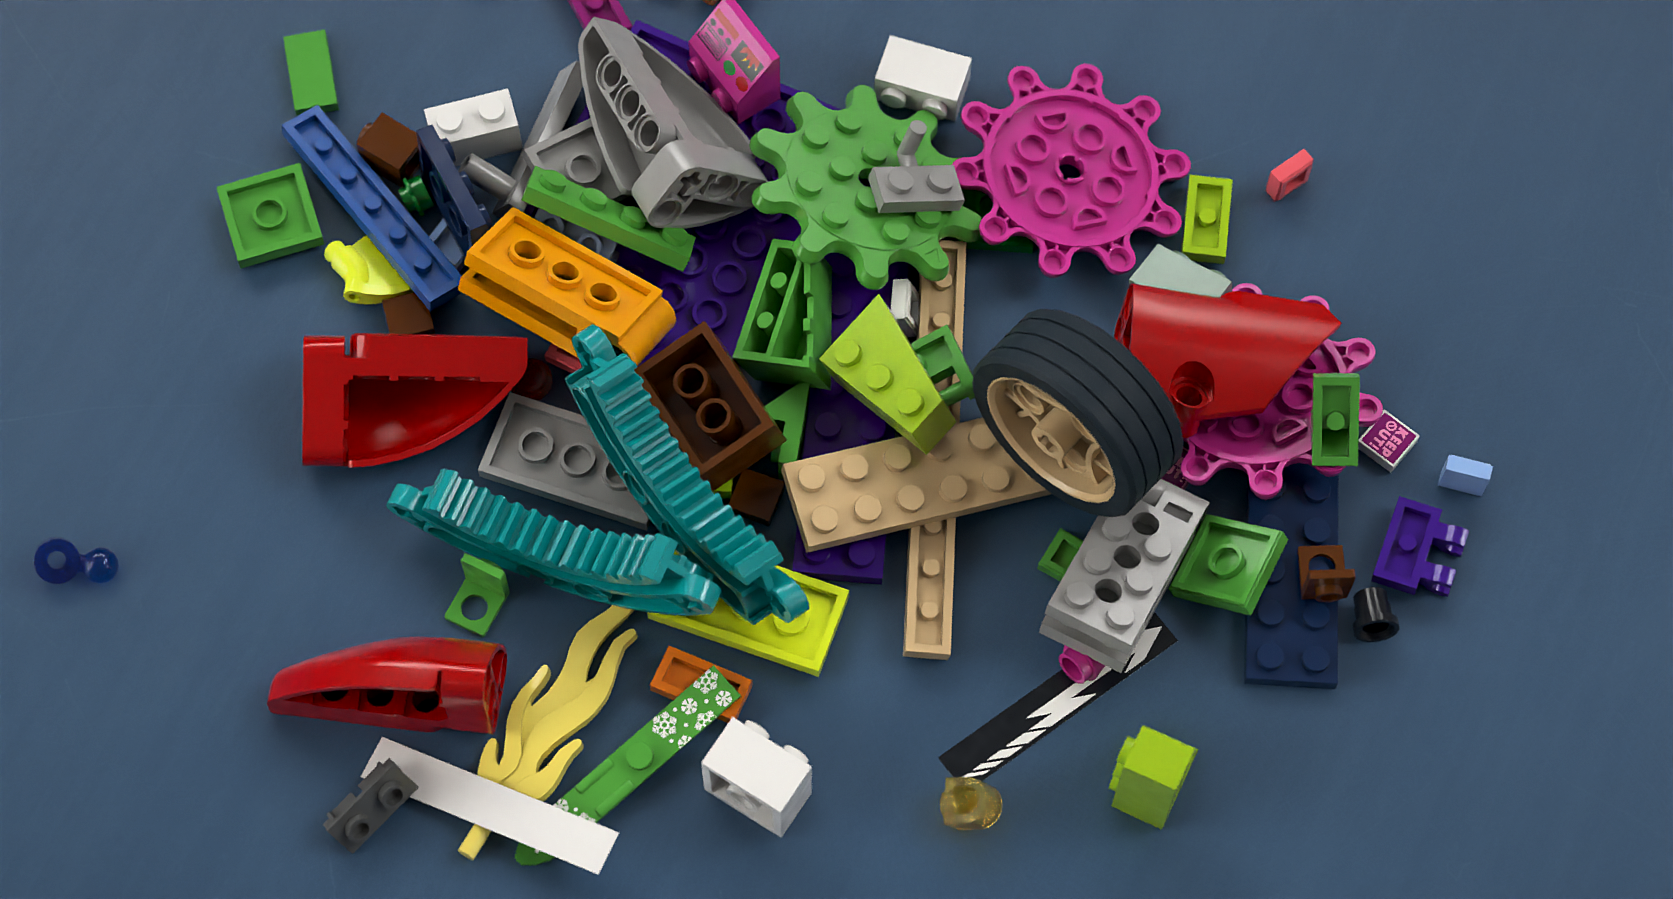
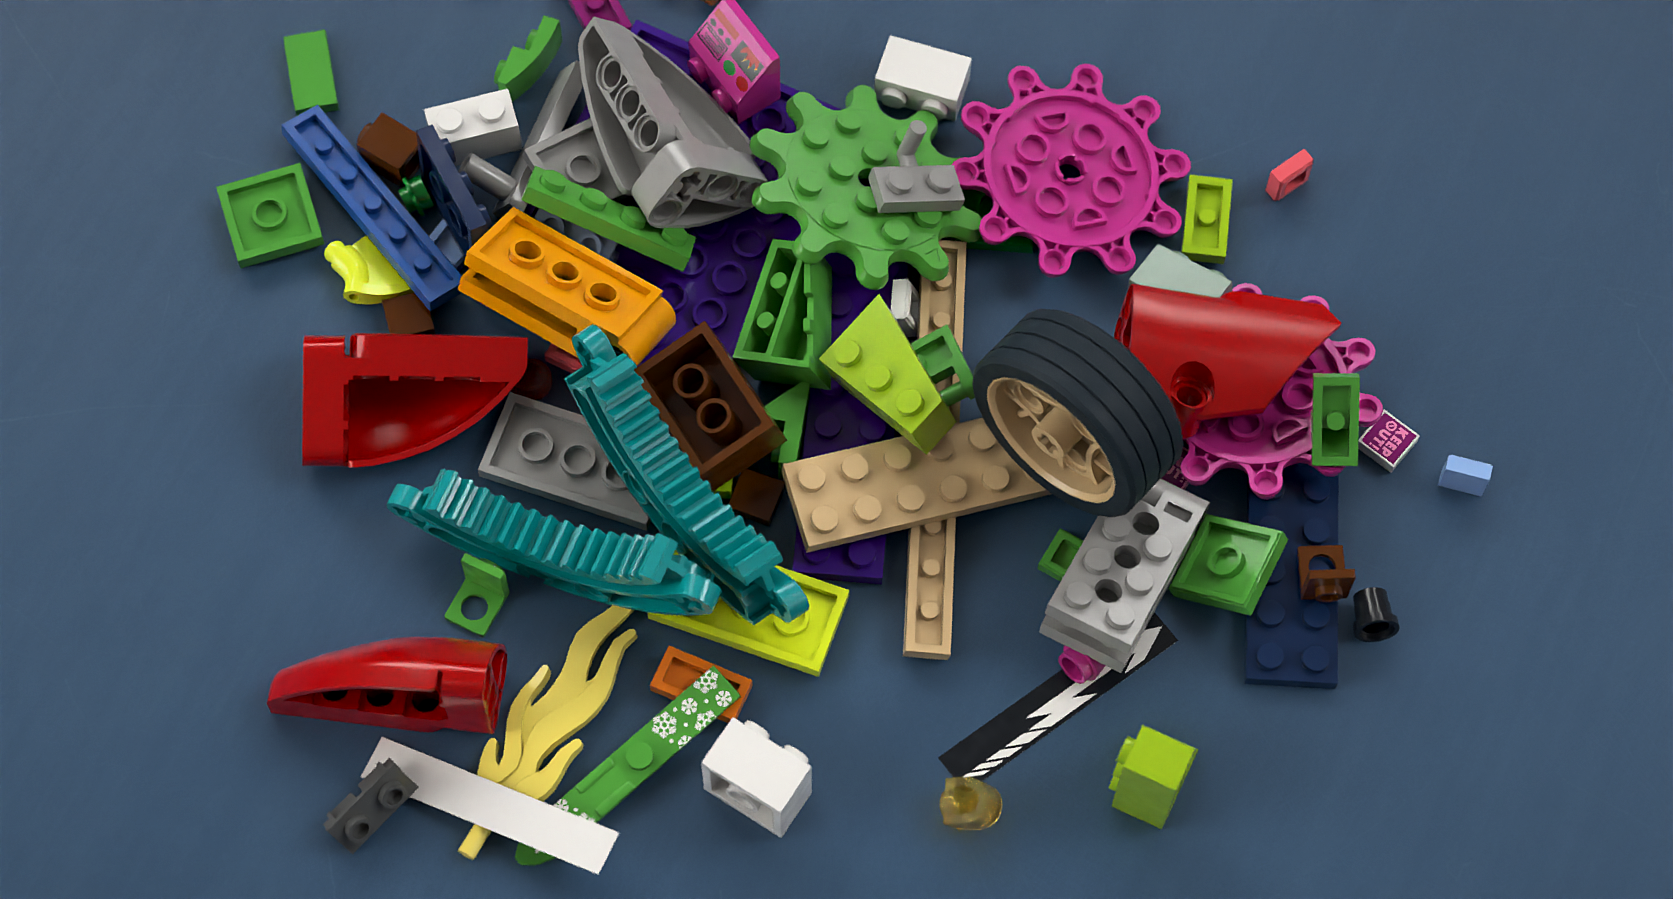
(97, 565): clear blue plate -> none
(528, 64): none -> bright green slope
(1407, 545): dark purple plate -> none

